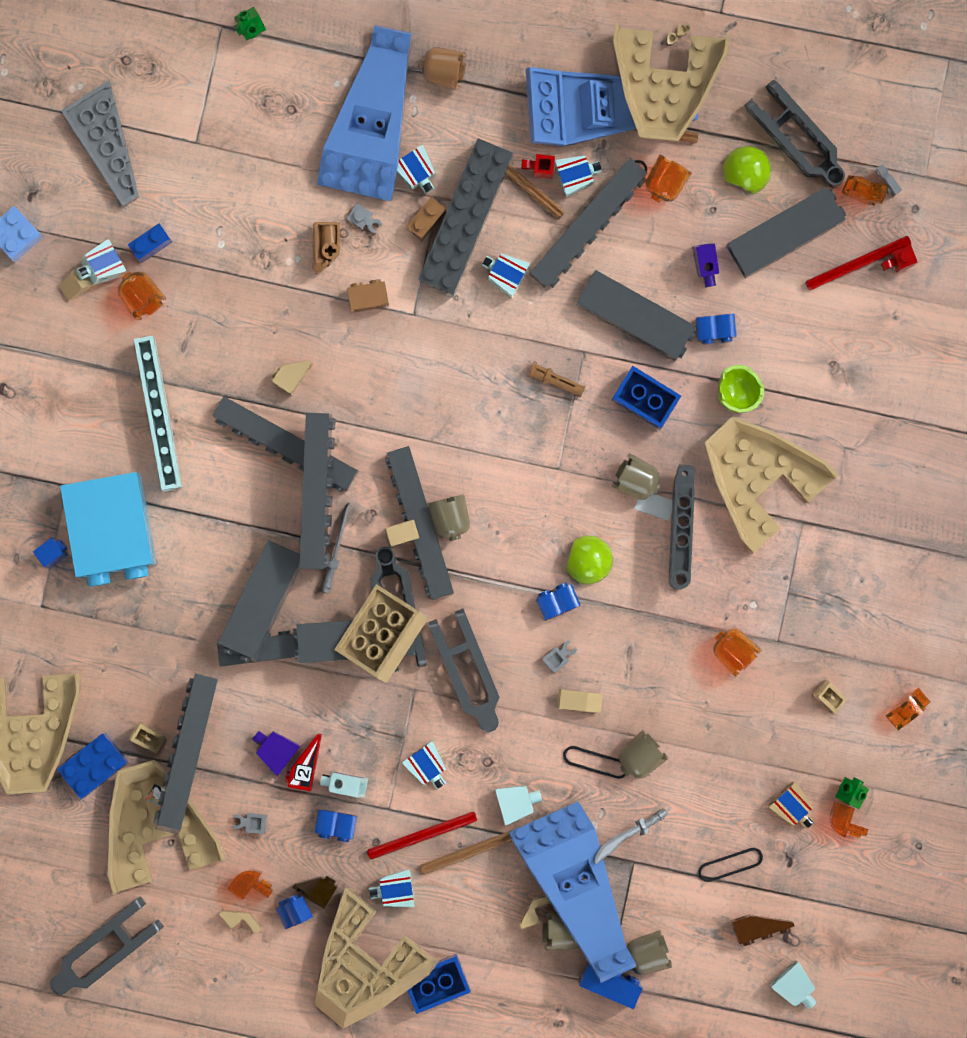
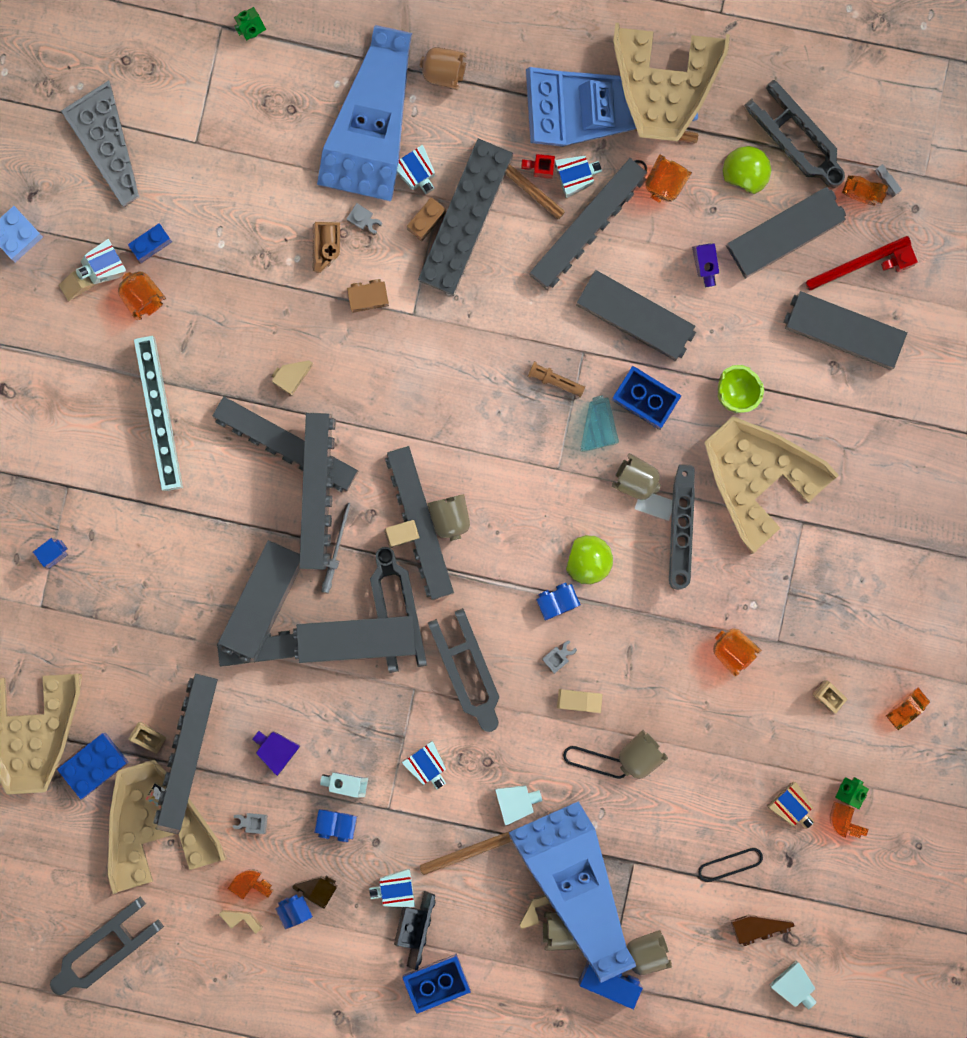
(108, 528): medium azure brick -> none
(304, 769): slope -> none
(355, 983): tan piece -> none
(381, 633): tan slope -> none
(413, 929): none -> black bracket
(422, 835): red axle -> none
(506, 272): torso -> none
(599, 425): none -> clear light blue slope
(641, 826): light grey sword -> none
(682, 30): tan piece -> none
(716, 328): blue brick -> none
(845, 330): none -> dark grey brick

